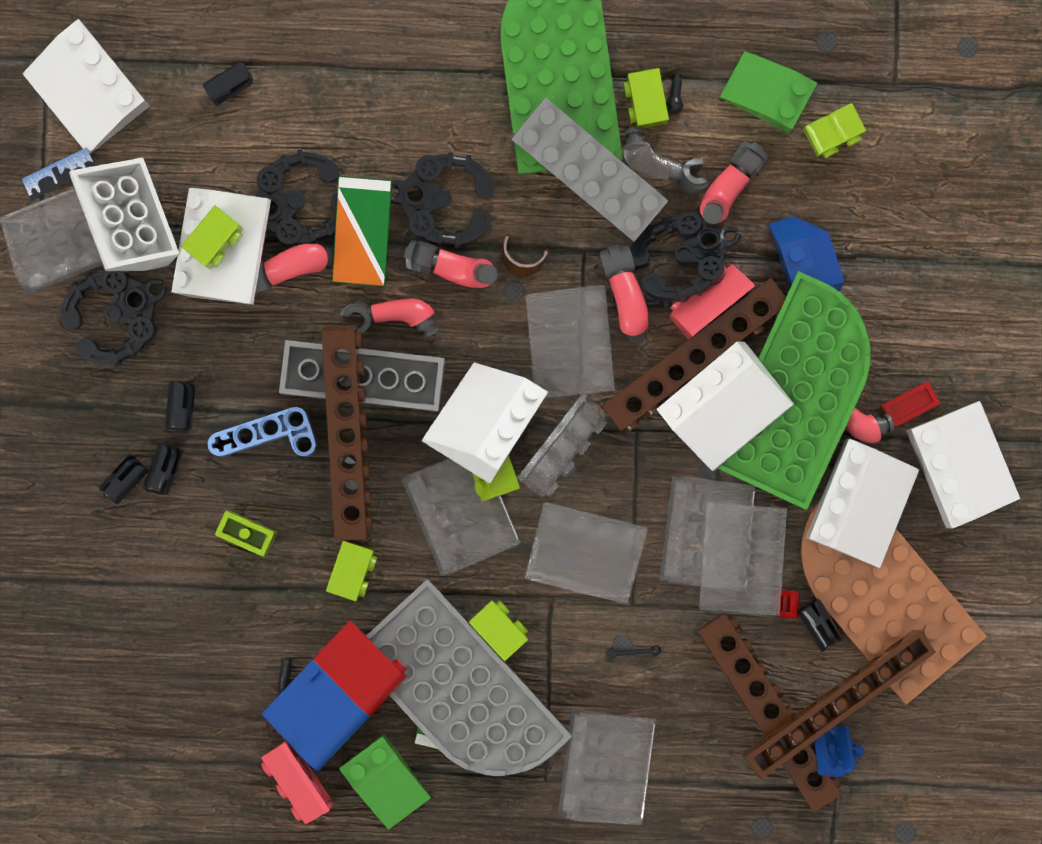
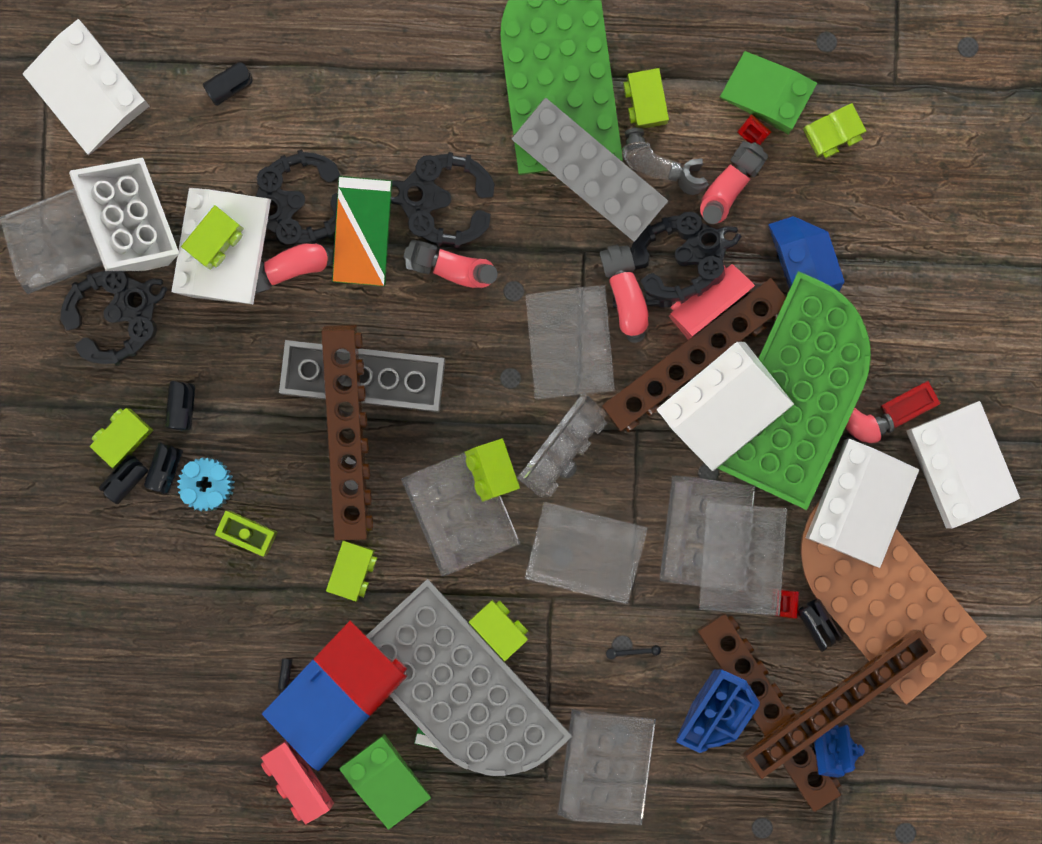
(56, 173): sticker -> none
(120, 437): none -> lime brick
(191, 489): none -> medium azure brick
(261, 437): light blue beam -> none
(410, 310): coral piece -> none
(484, 419): white slope -> none
(520, 269): reddish brown helmet -> none
(674, 103): black piece -> none
(718, 712): none -> blue wedge
(754, 131): none -> red slope

